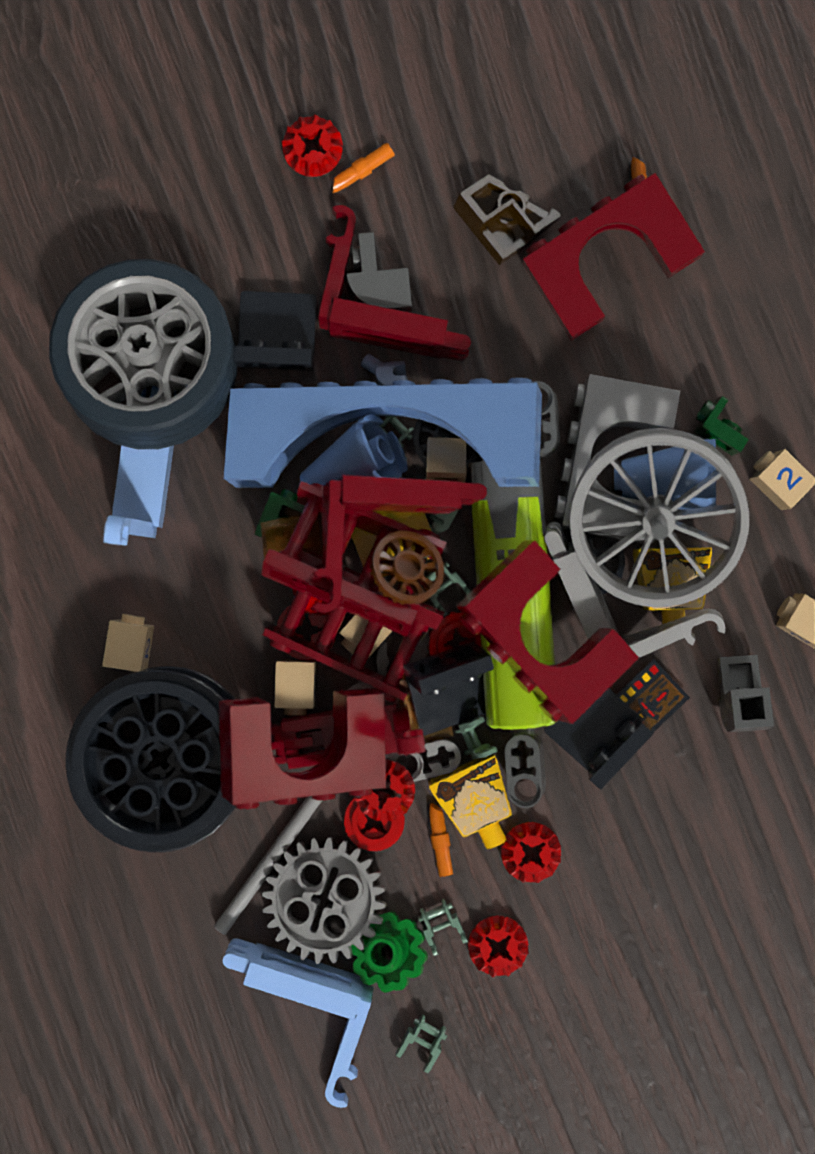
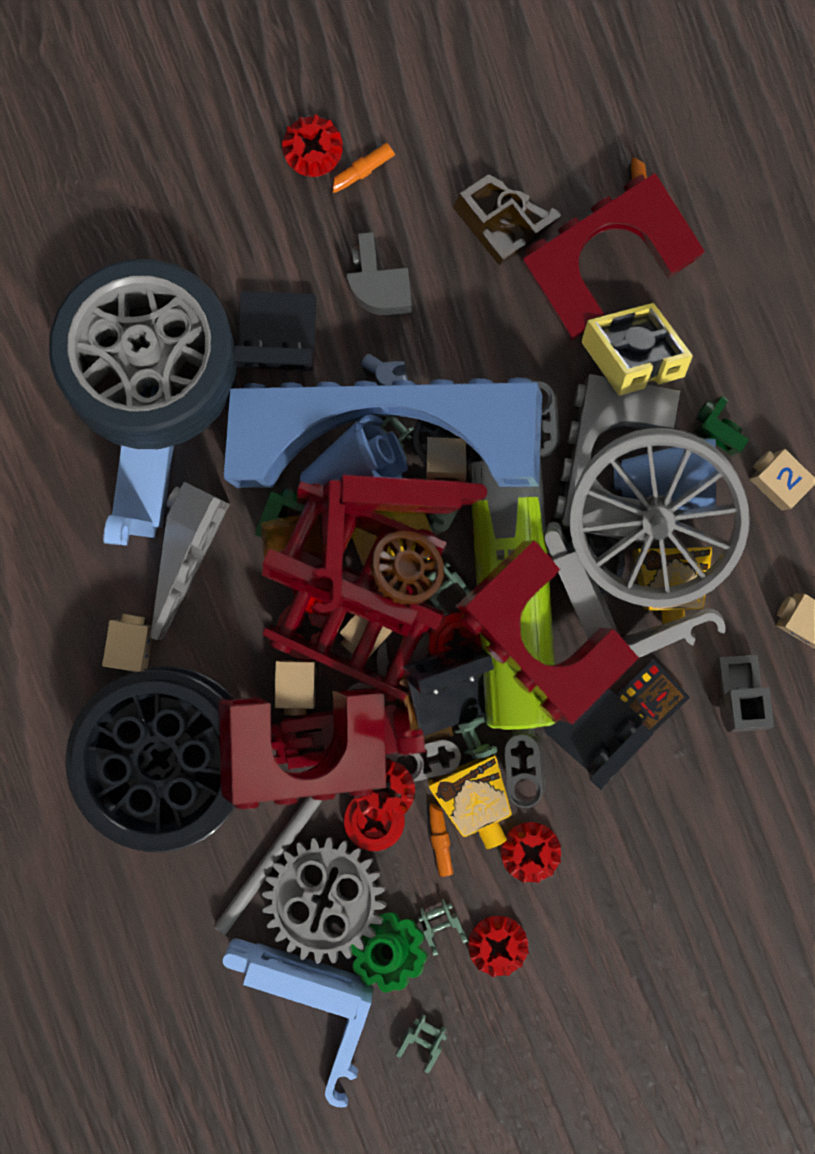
(188, 534): none -> light grey wedge
(378, 324): dark red hinge -> none
(636, 348): none -> piece

